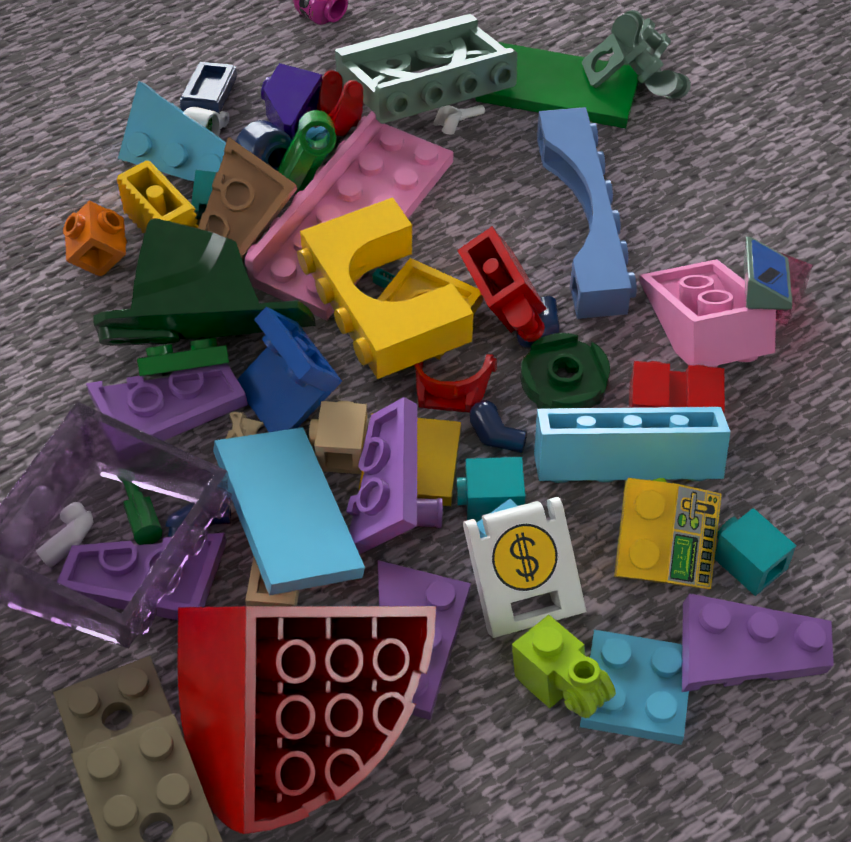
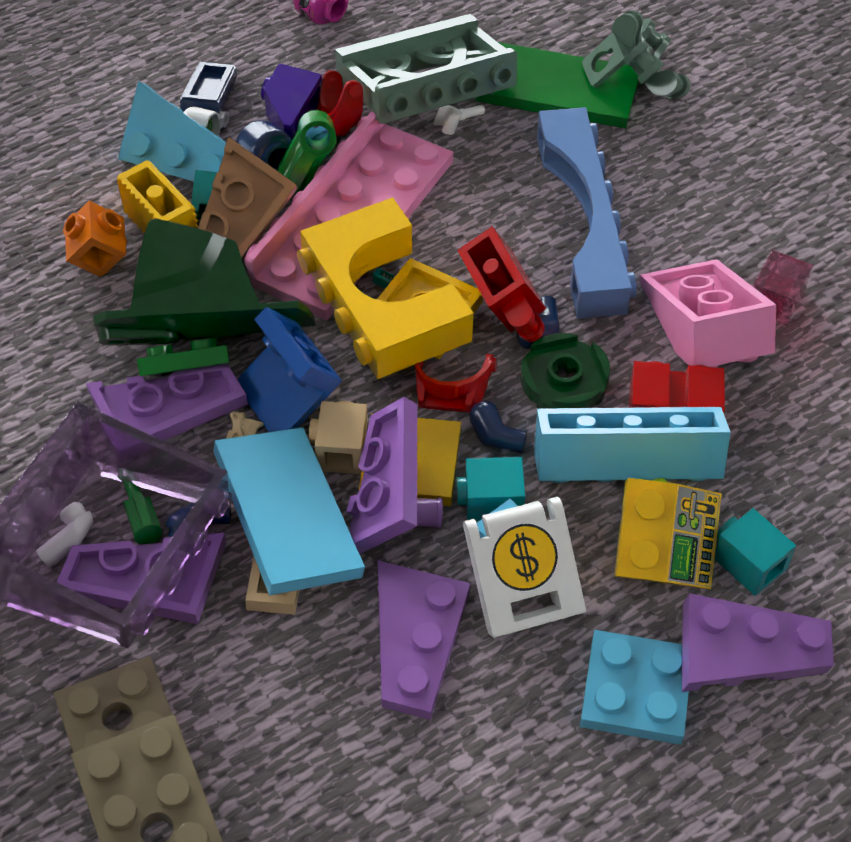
(294, 701): red brick -> none
(555, 667): lime brick -> none
(766, 277): slope -> none

